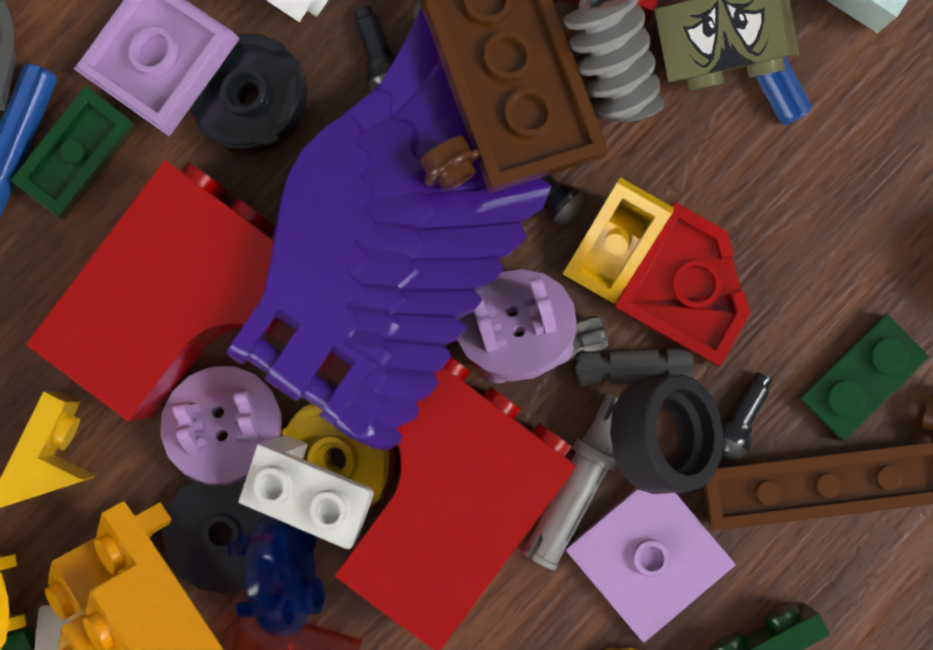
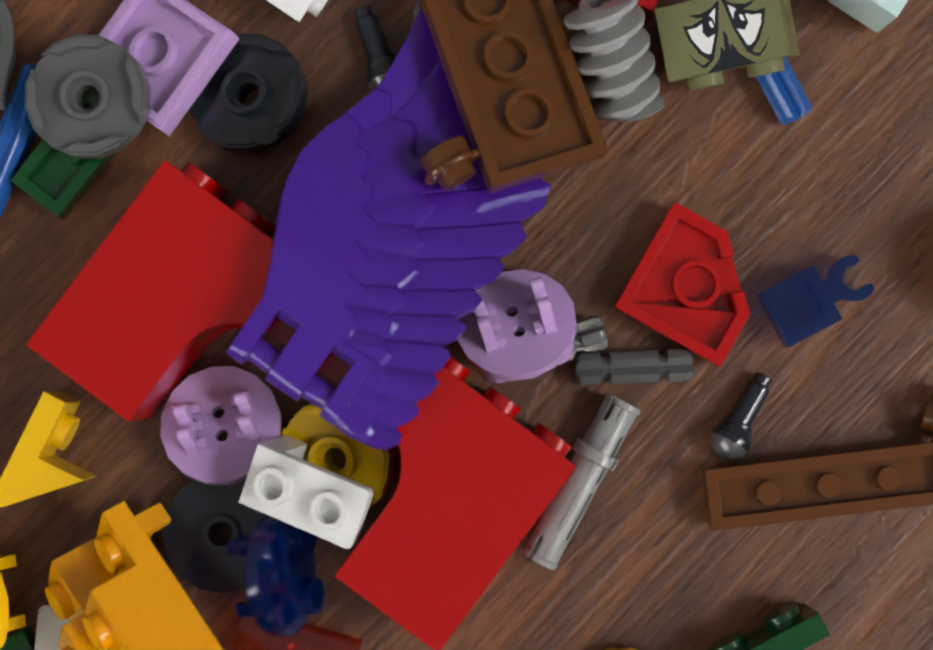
(57, 91): none -> dark grey plate
(564, 202): piece -> none
(618, 240): yellow slope -> none
(636, 438): black tyre -> none
(649, 559): lavender plate -> none
(806, 302): none -> clear blue plate
(863, 377): dark green plate -> none

